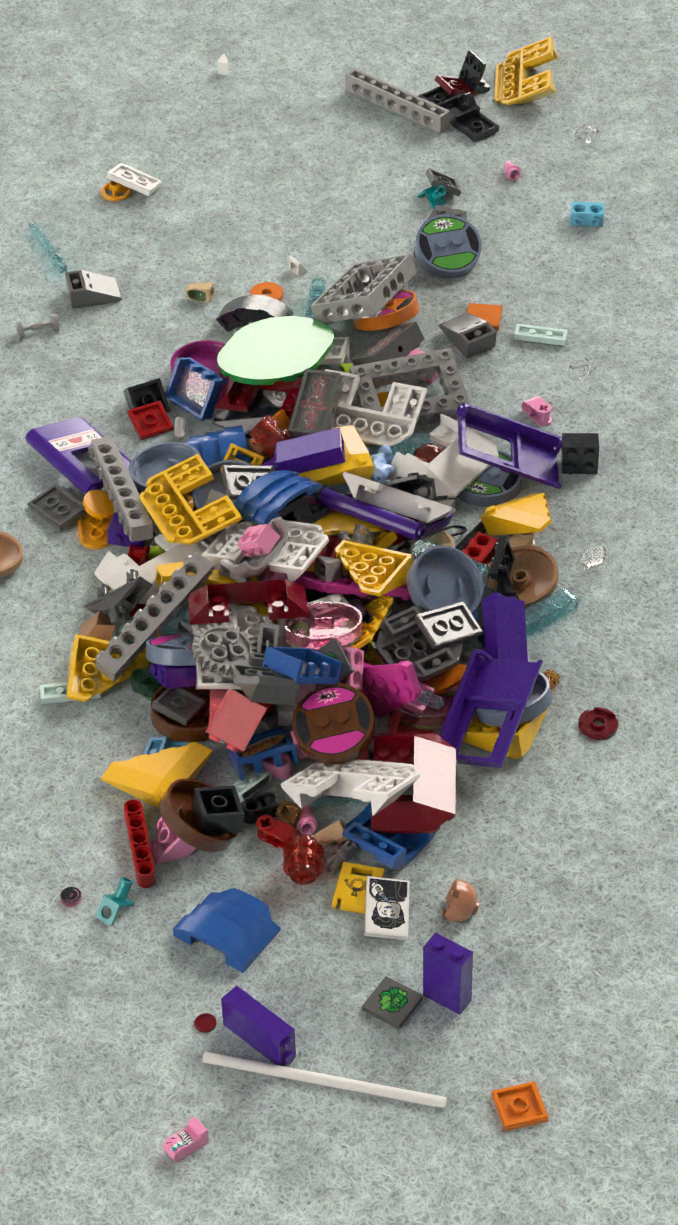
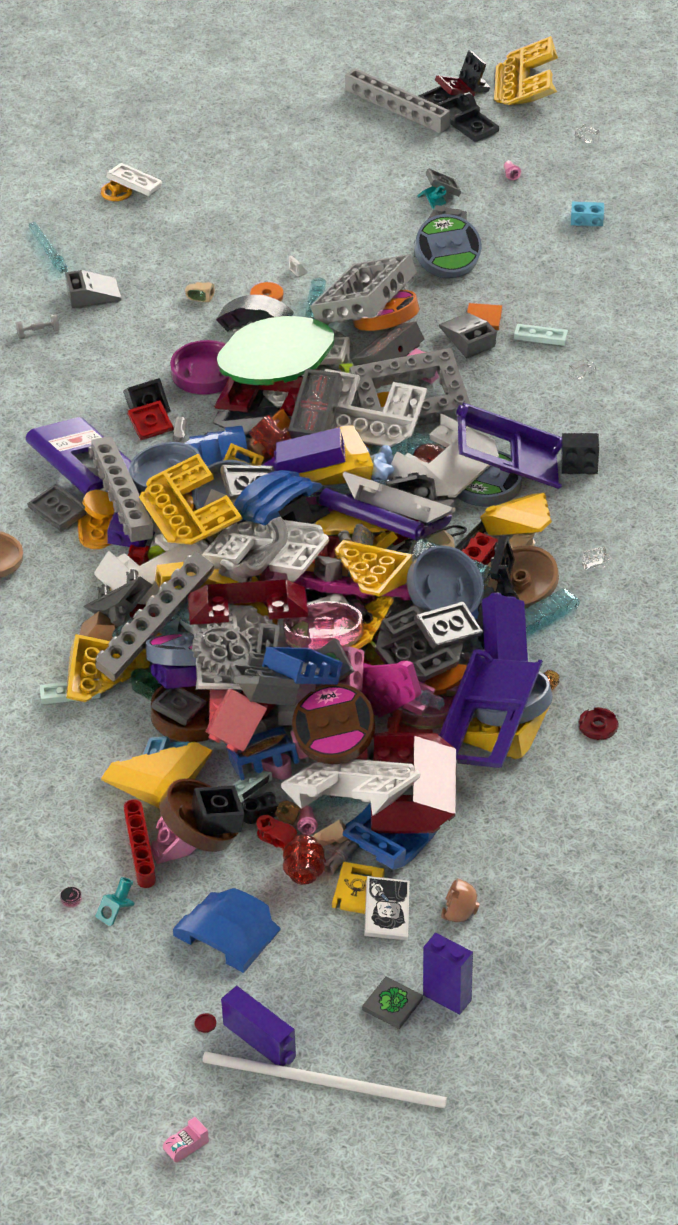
(194, 388): blue window -> none
(223, 65): white slope -> none
(258, 540): bright pink brick -> none
(519, 1106): orange tile -> none
(537, 410): bright pink piece -> none

